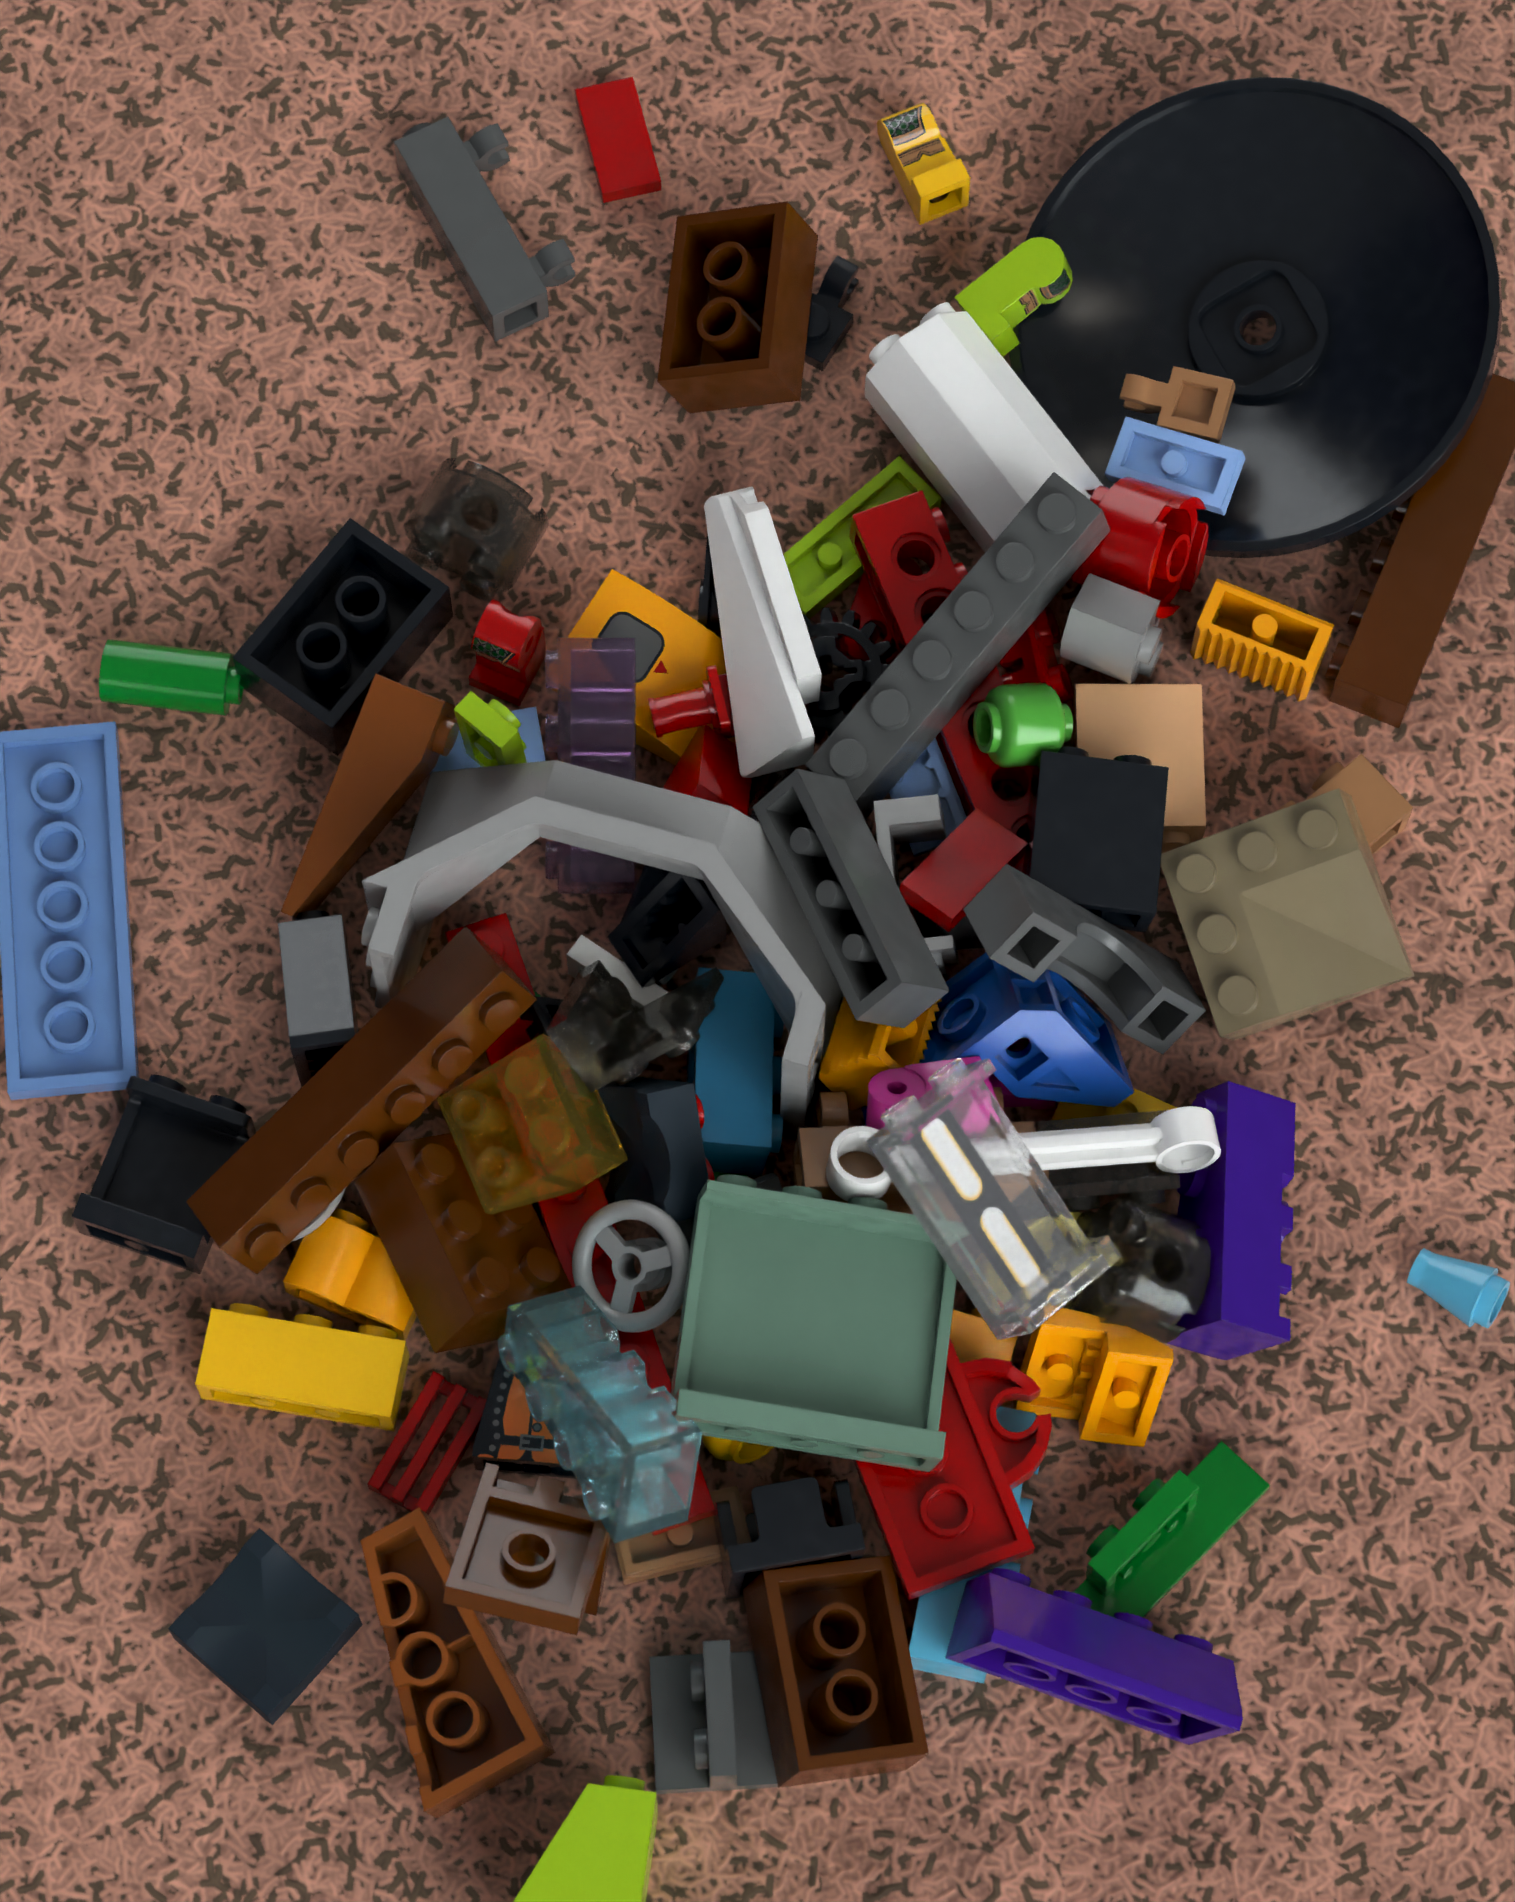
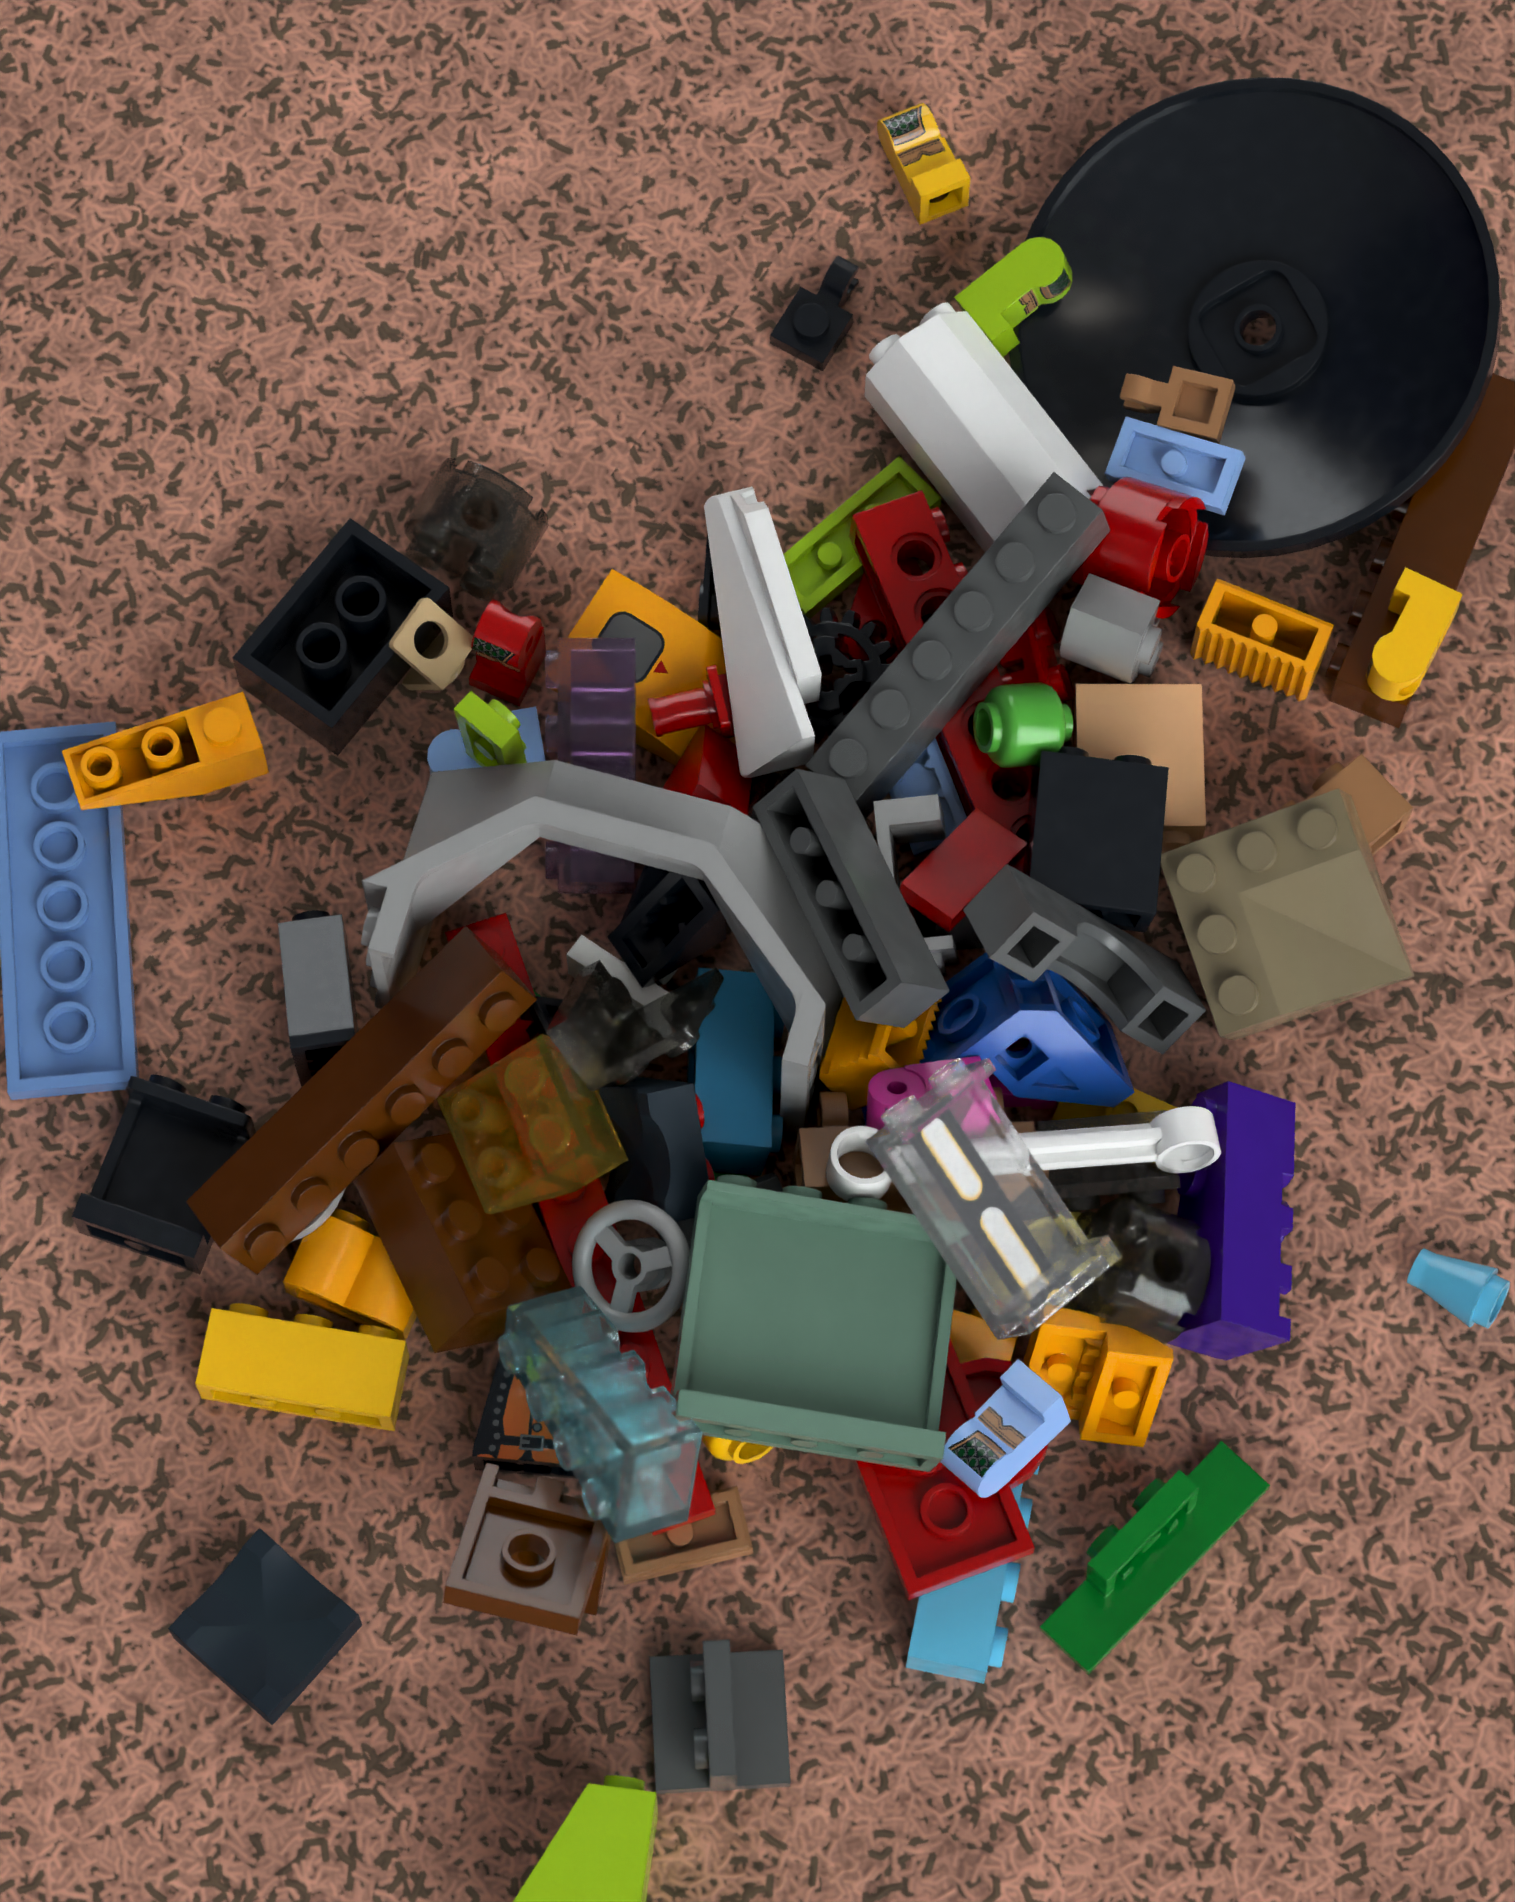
(169, 678): green brick -> none
(169, 756): none -> light orange slope
(382, 766): dark orange wedge -> none
(444, 656): none -> tan bracket
(447, 1672): dark orange wedge -> none
(456, 1397): red tile -> none
(472, 227): dark grey brick -> none
(618, 139): red tile -> none
(738, 308): reddish brown brick -> none
(787, 1531): black panel -> none
(835, 1671): reddish brown brick -> none
(1006, 1431): none -> light blue leg
(1095, 1658): dark purple slope -> none
(1406, 652): none -> yellow leg

